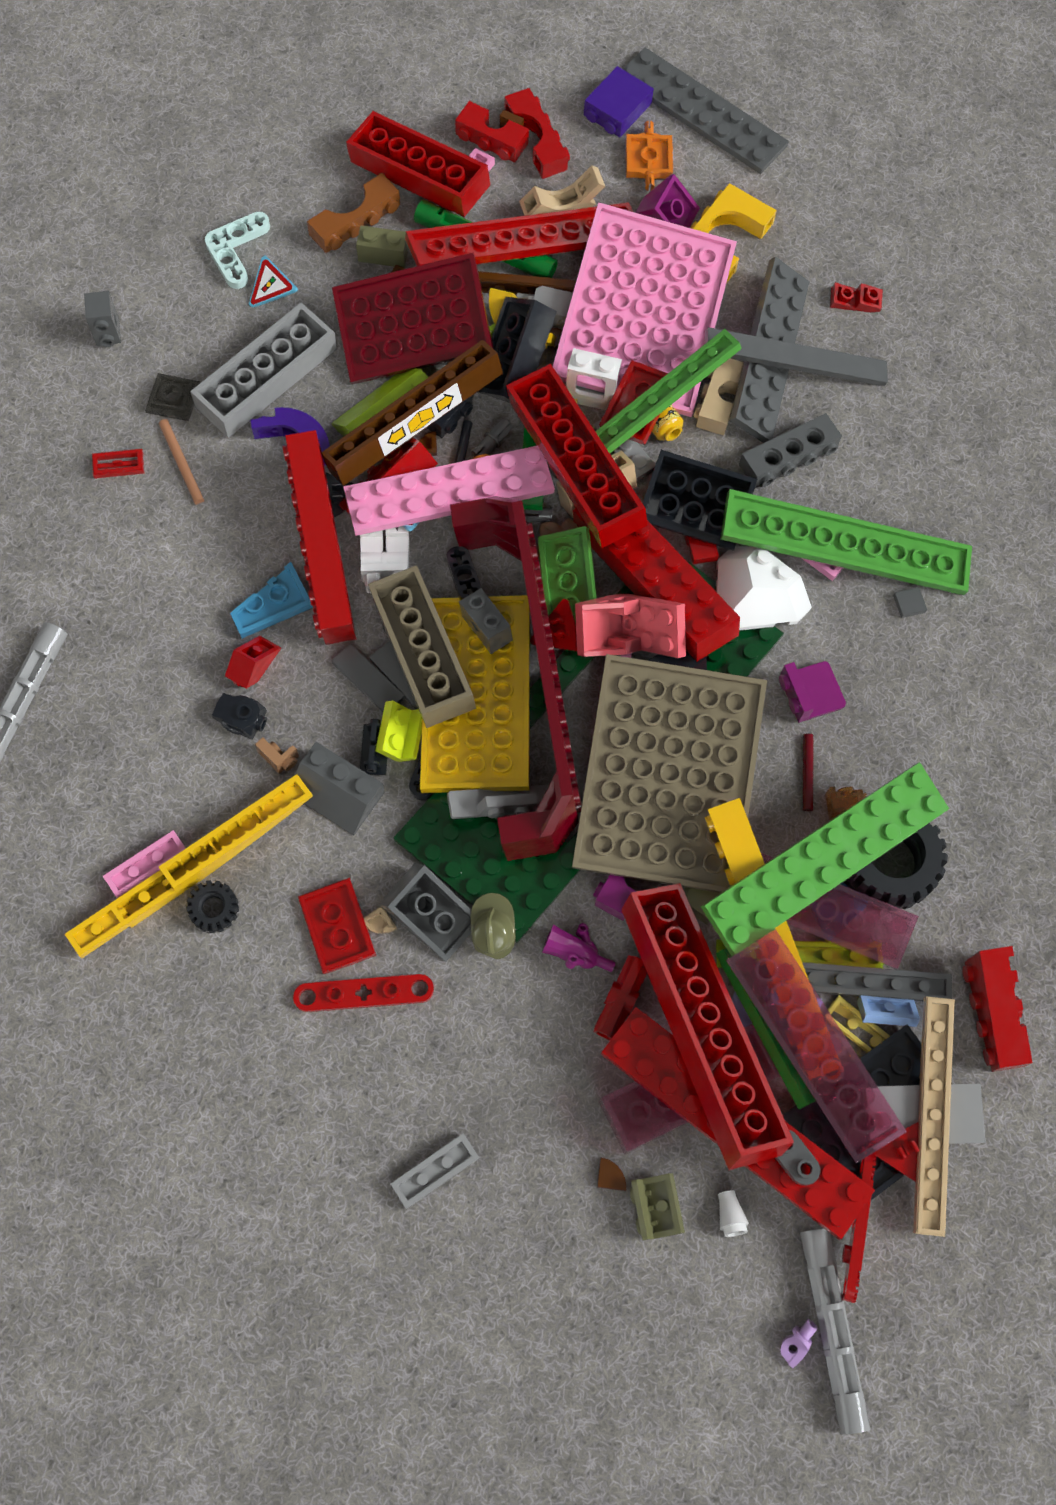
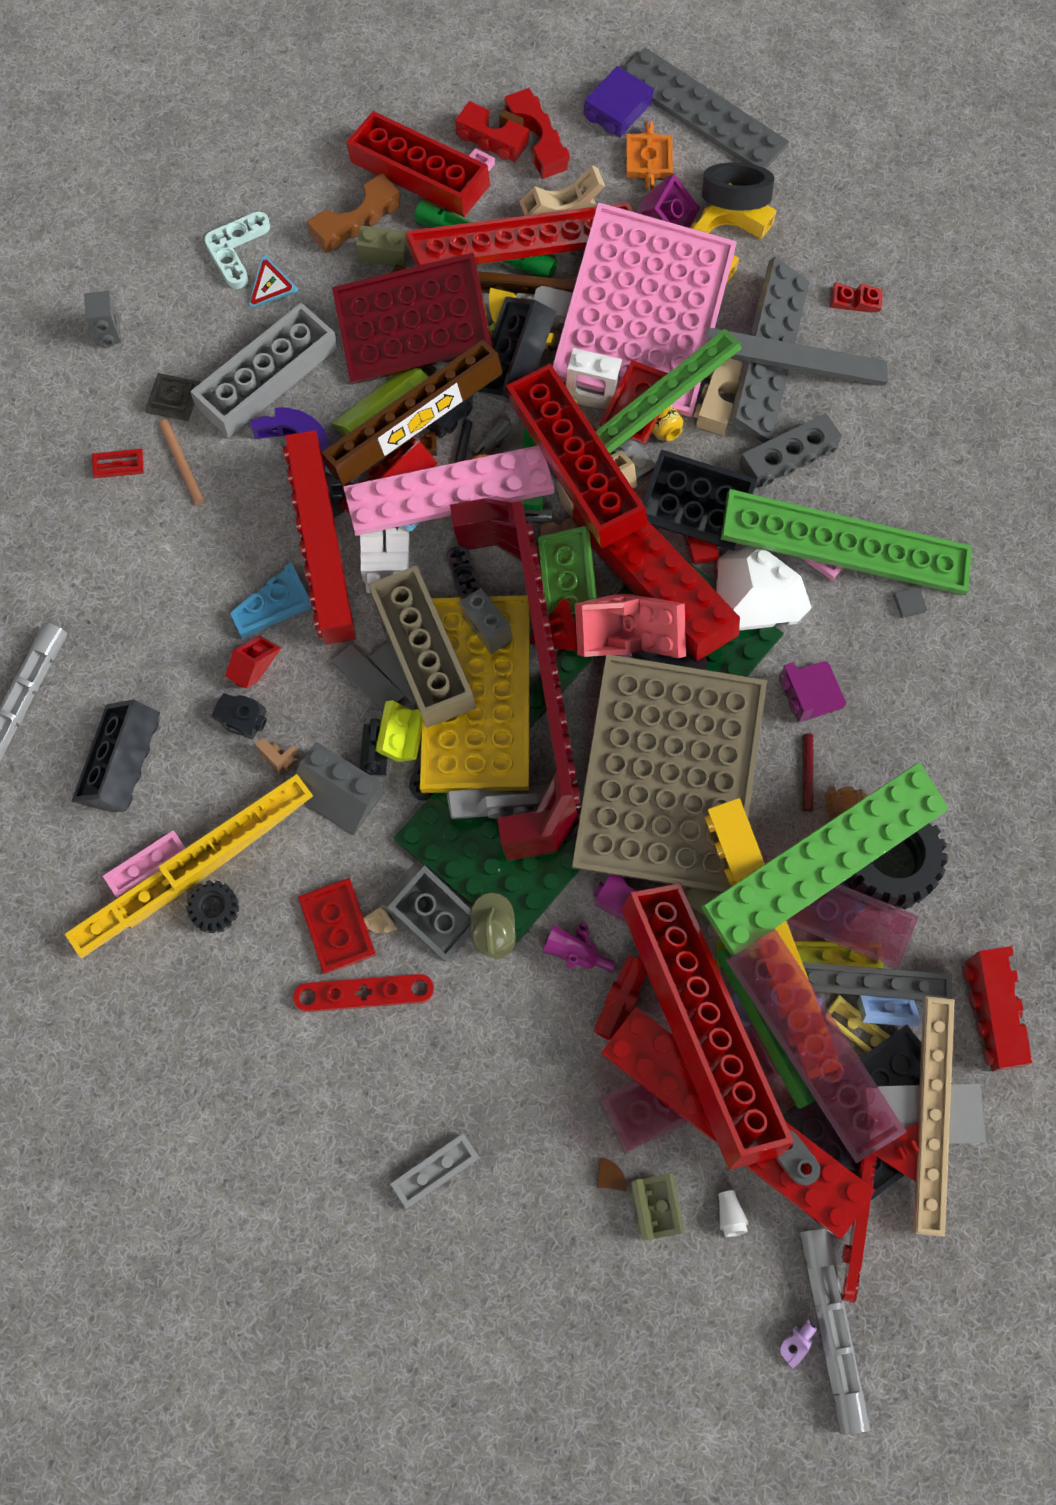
(116, 756): none -> black slope
(749, 189): none -> black tyre

